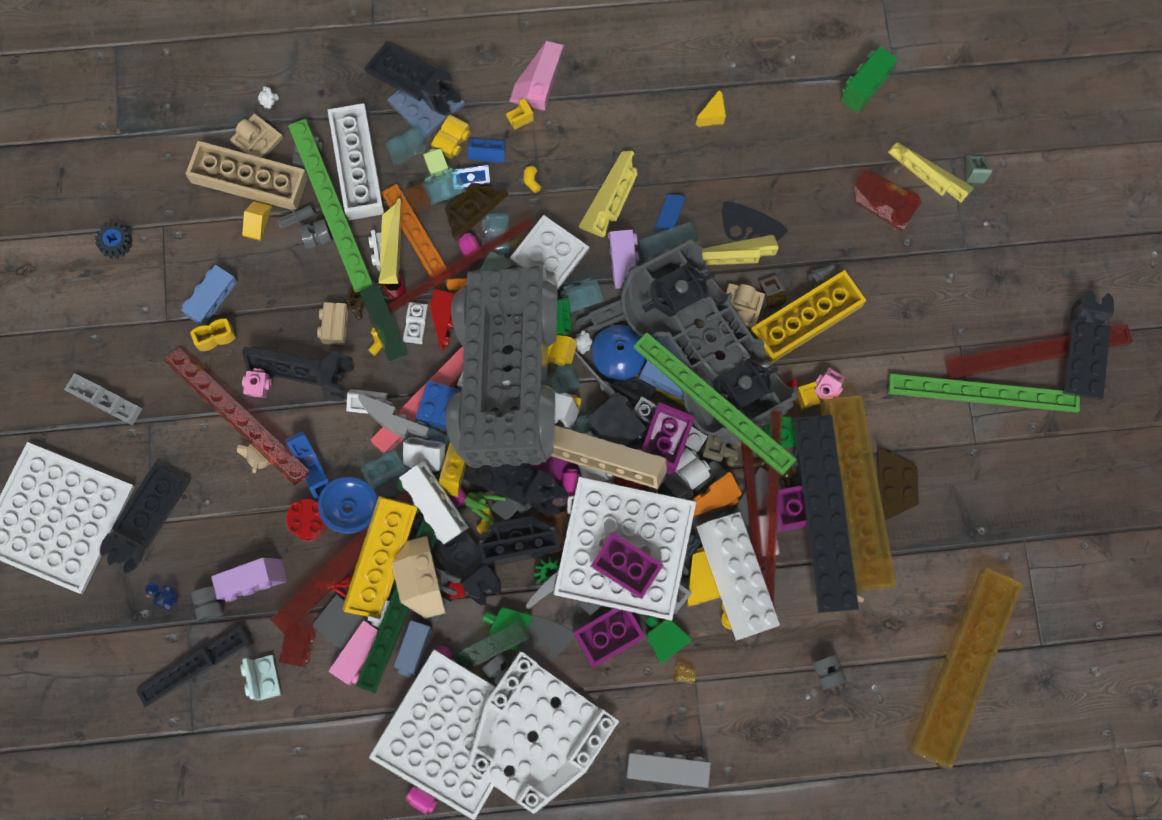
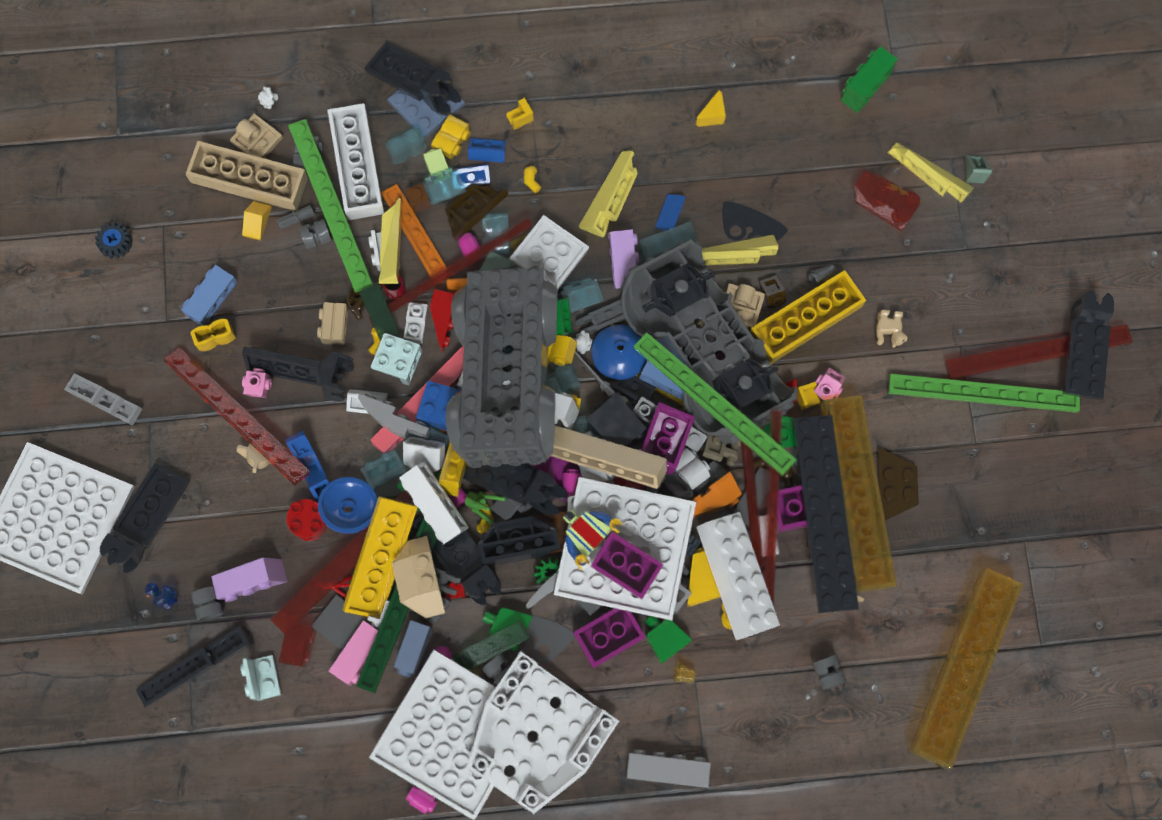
(397, 357): none -> light aqua bracket
(538, 77): bright pink wedge -> none
(587, 533): none -> torso
(890, 326): none -> tan animal

